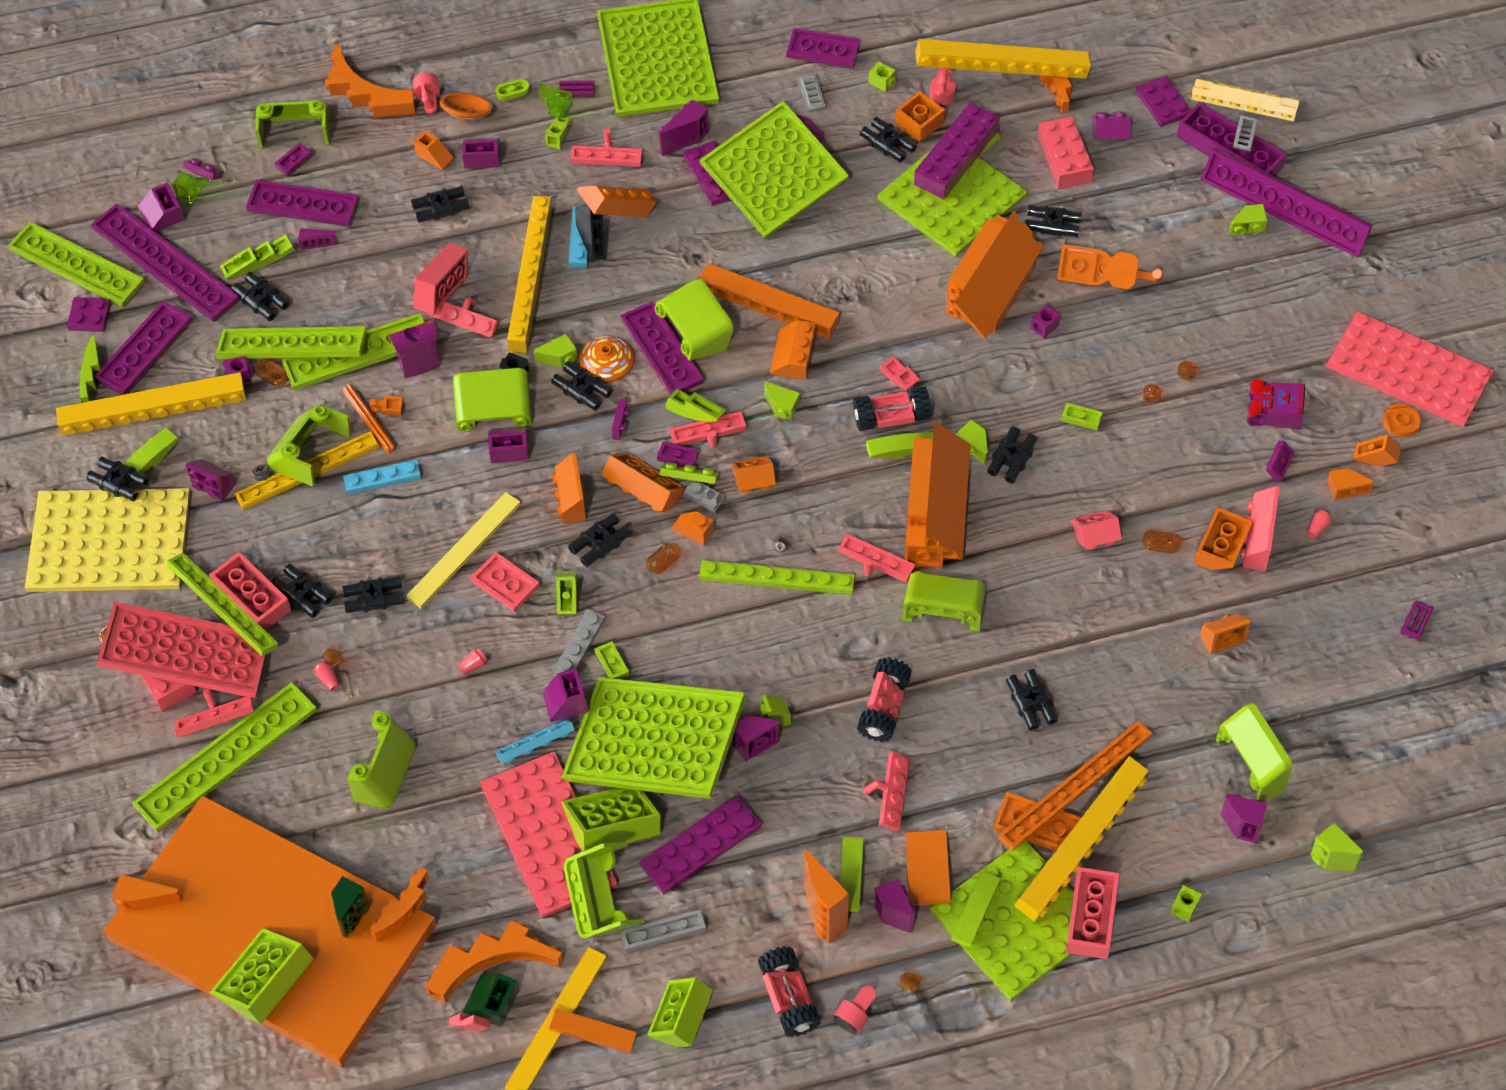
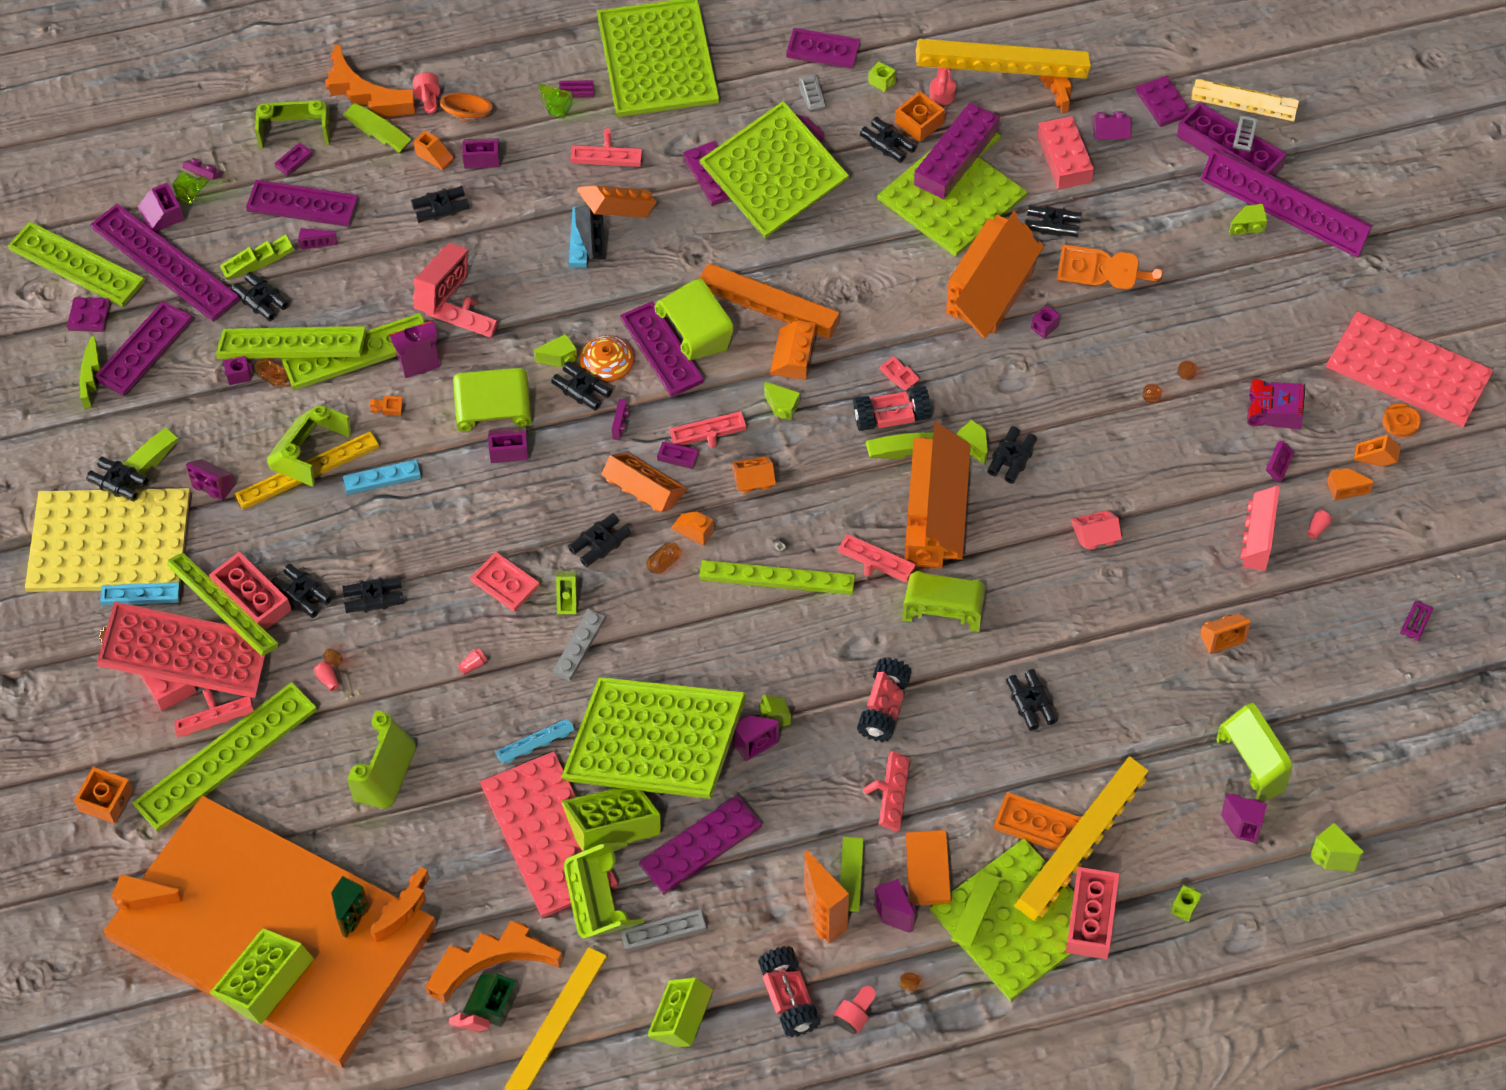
(103, 795): none -> orange brick
(140, 593): none -> medium azure plate
(150, 404): yellow brick -> none
(261, 472): dark grey bush -> none
(369, 419): orange axle -> none
(375, 125): none -> lime slope
(463, 550): light yellow tile -> none
(512, 90): lime plate -> none
(515, 361): black brick -> none
(529, 275): yellow brick -> none
(557, 132): lime leg -> none
(565, 696): magenta slope -> none
(569, 490): orange slope -> none
(592, 1031): orange tile -> none
(611, 661): lime plate -> none
(684, 128): magenta slope -> none
(689, 473): lime plate -> none
(694, 407): lime slope -> none
(704, 496): light grey plate -> none
(1074, 786): orange plate -> none
(1081, 416): lime plate -> none
(1161, 542): clear orange plate -> none
(1222, 540): orange slope -> none

